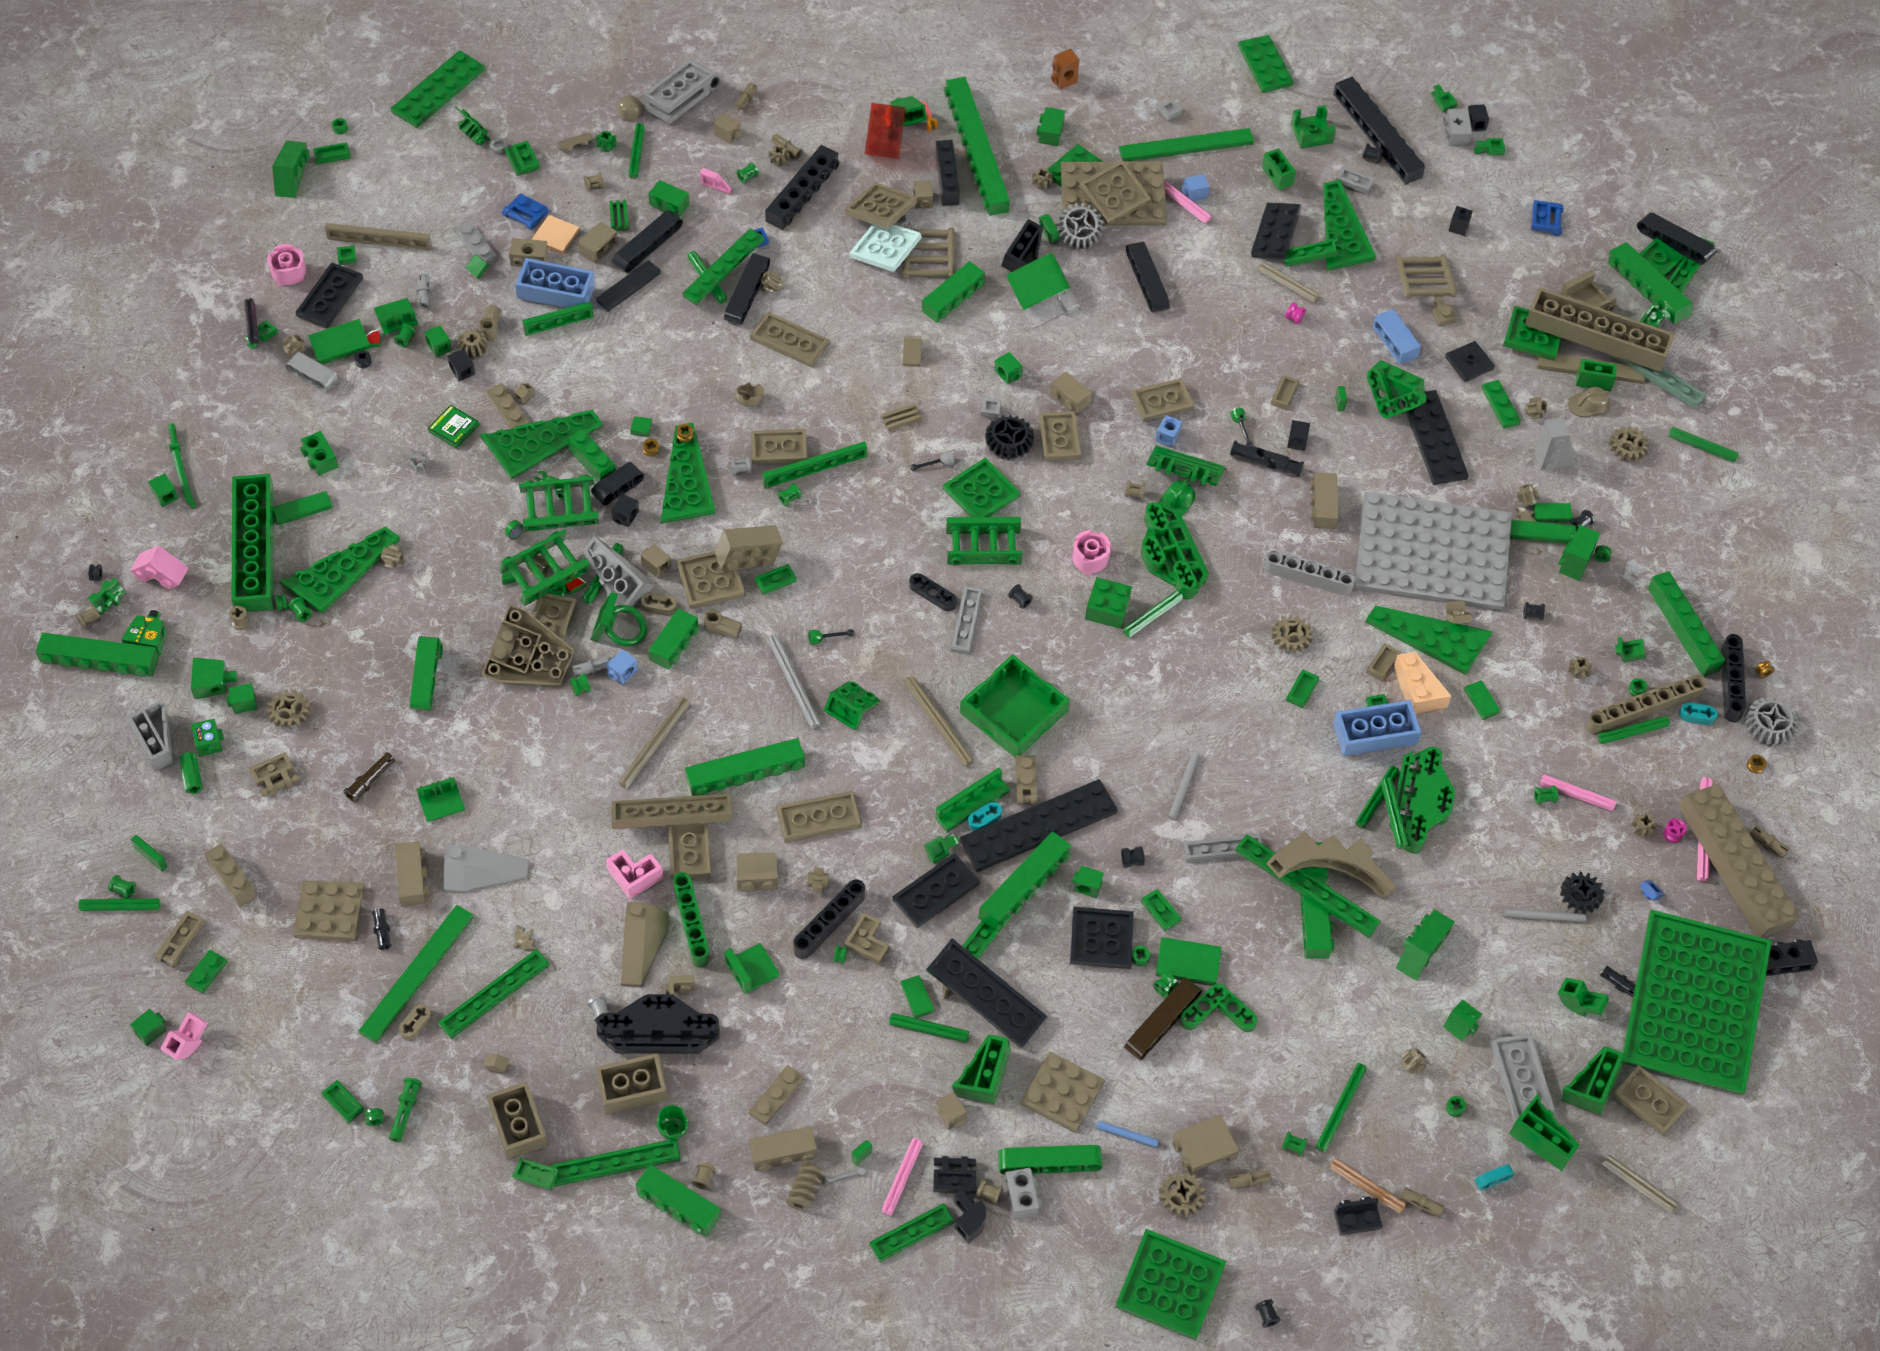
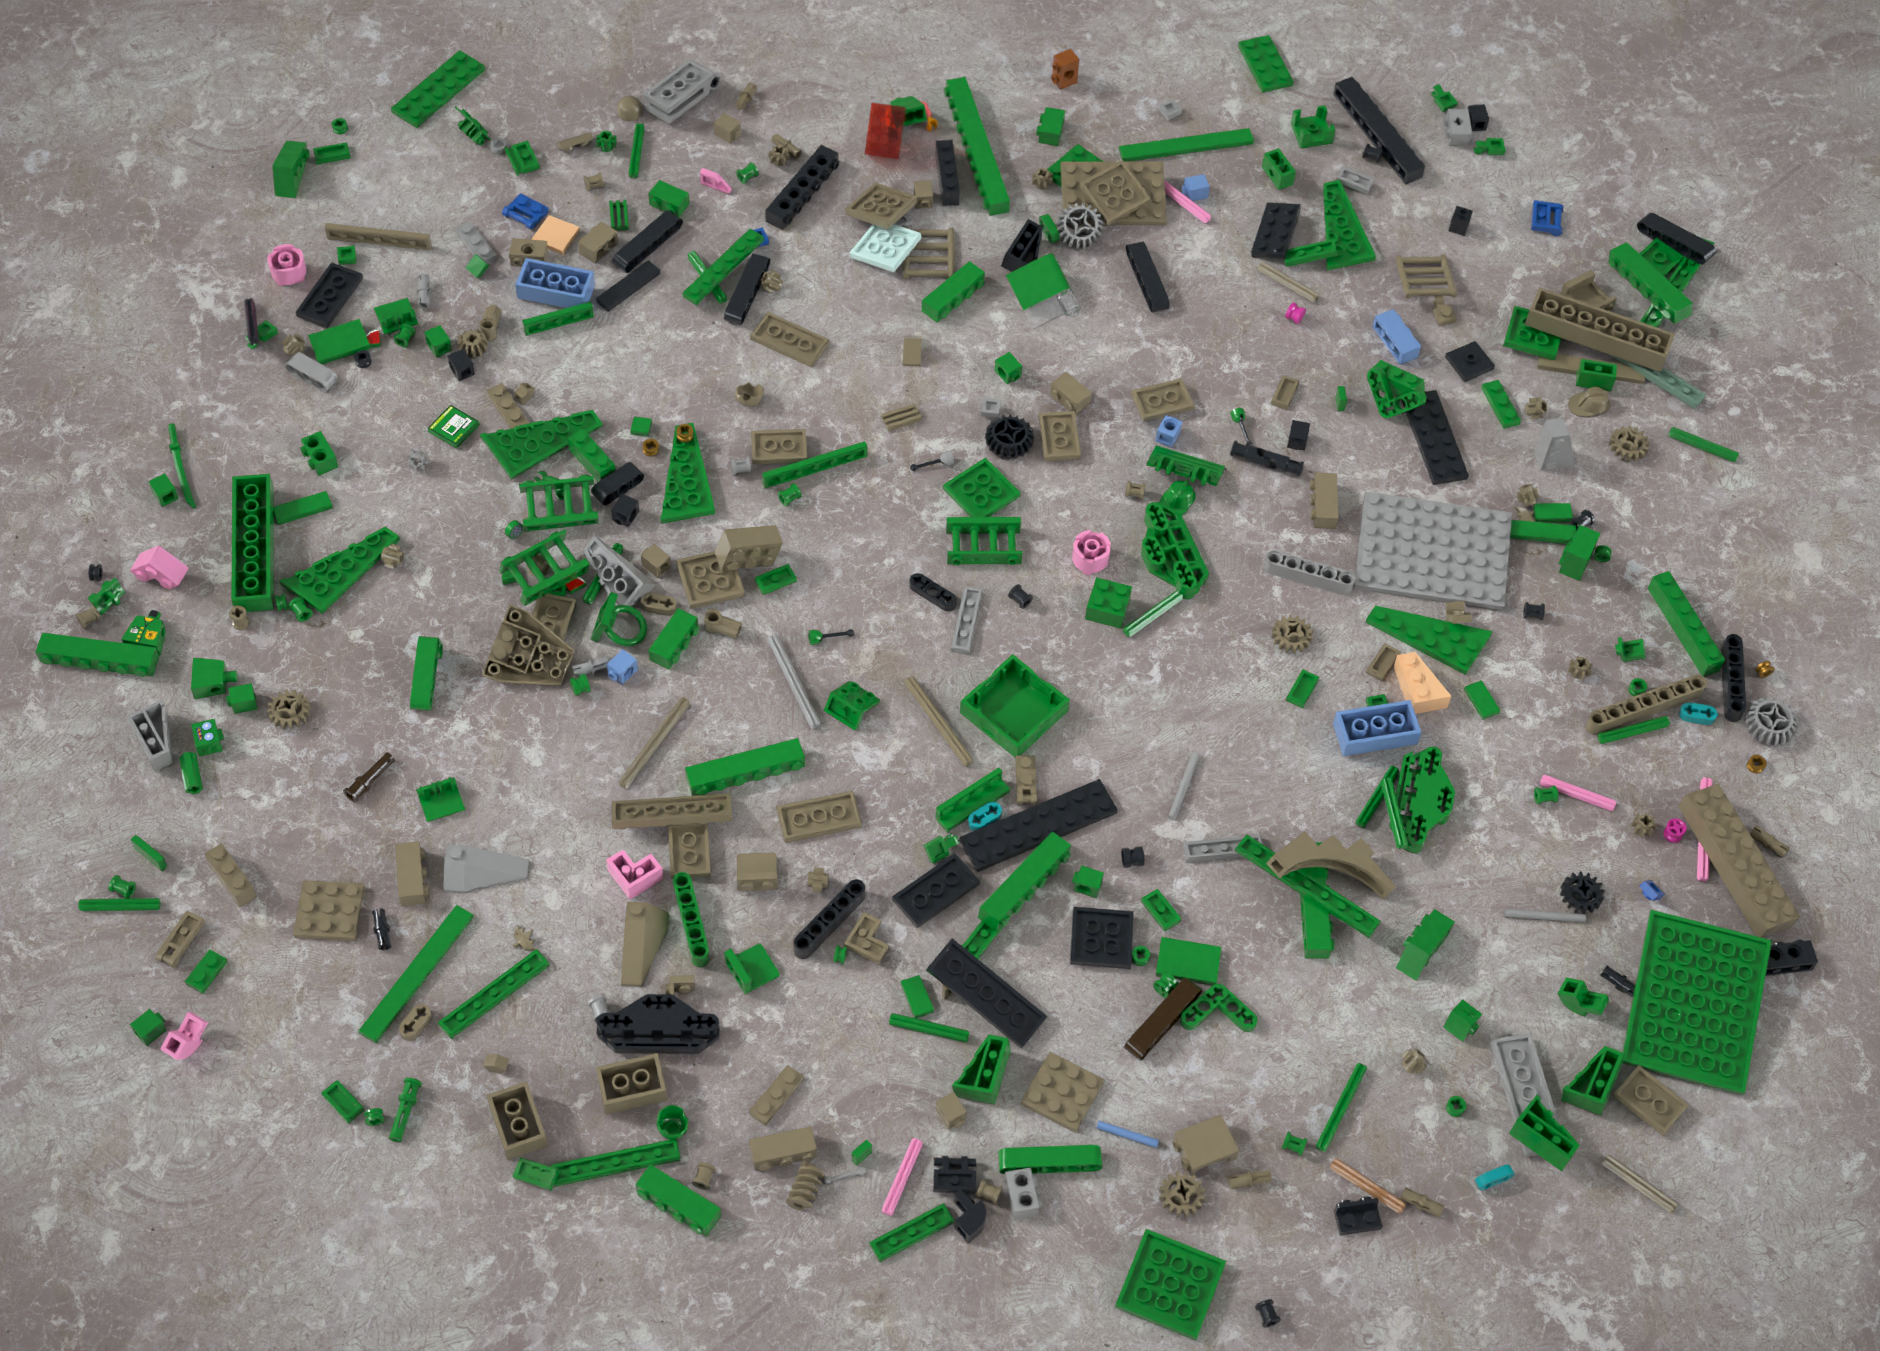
(272, 769): dark tan plate -> none

